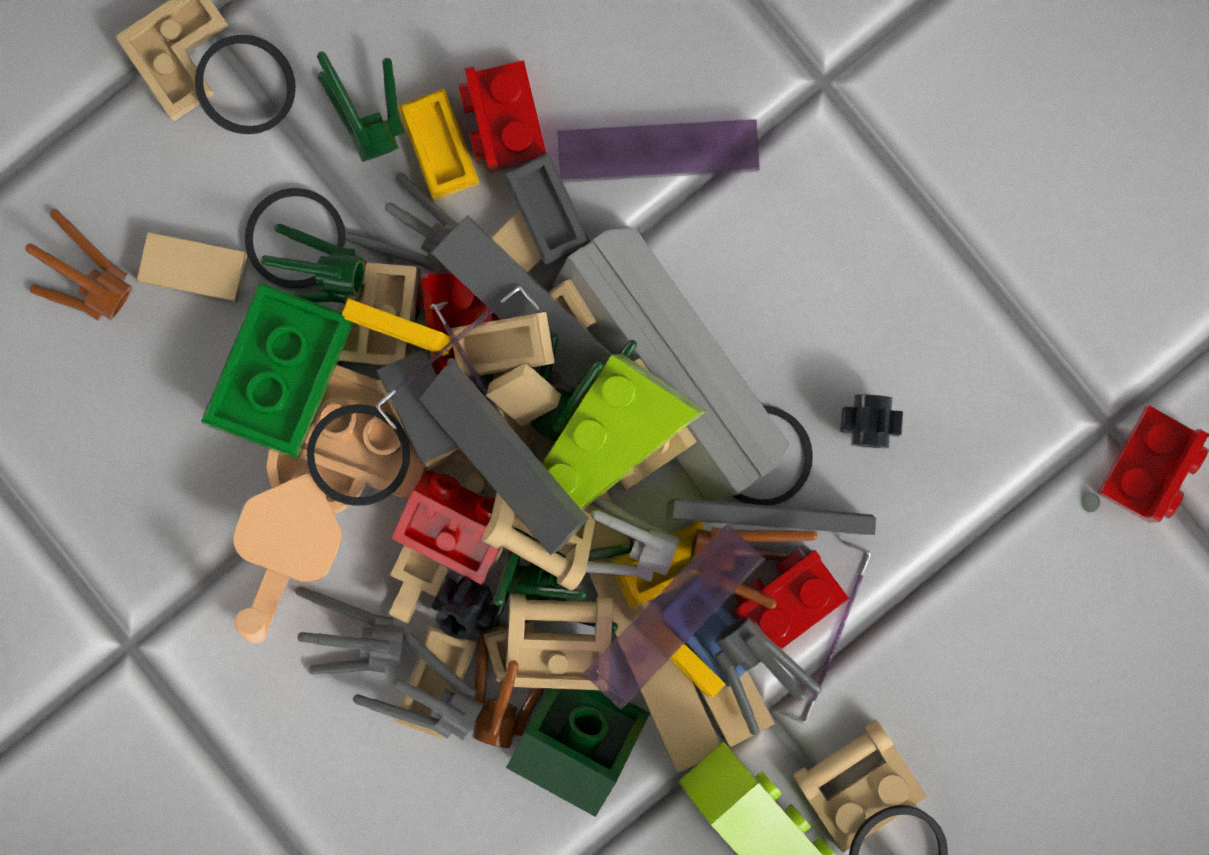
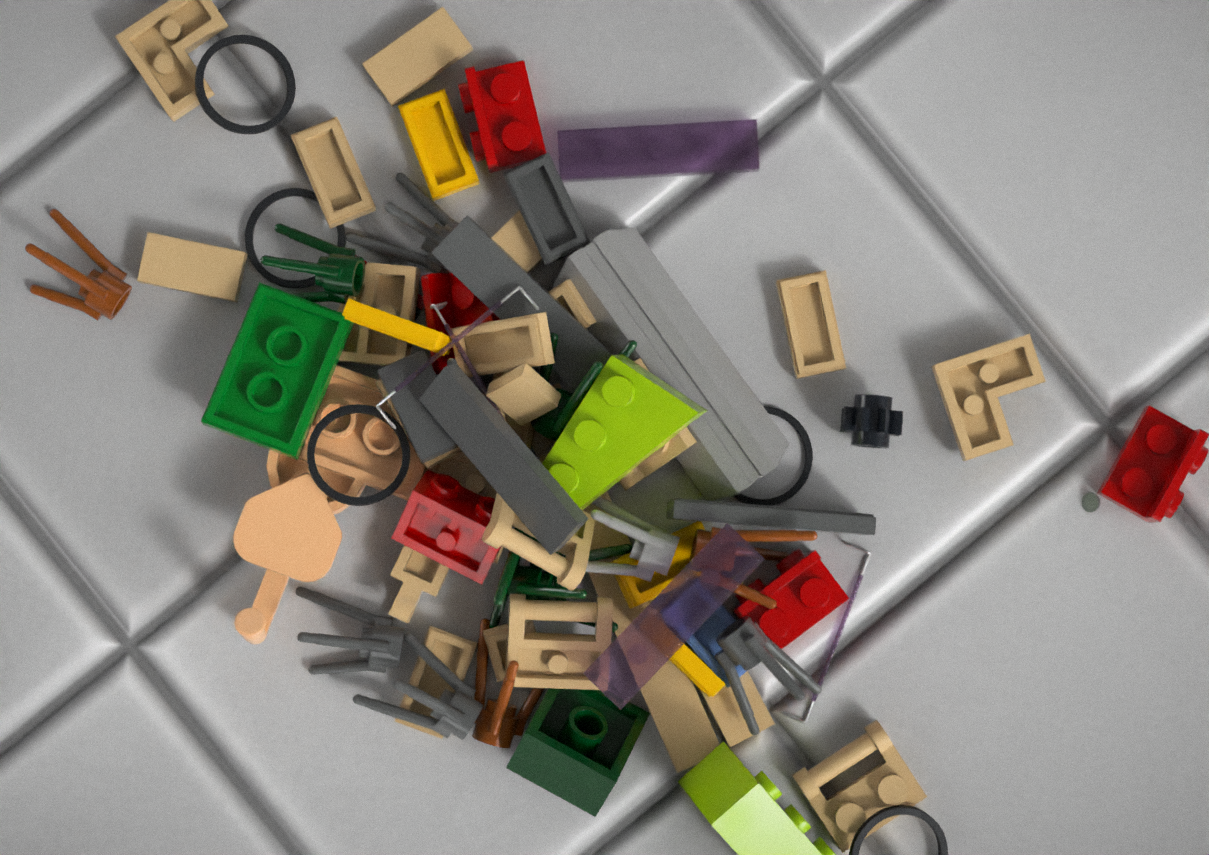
(333, 172): none -> tan tile
(369, 134): dark green plant -> none
(417, 56): none -> tan tile
(463, 608): black gear -> none
(810, 324): none -> tan tile
(972, 389): none -> tan plate

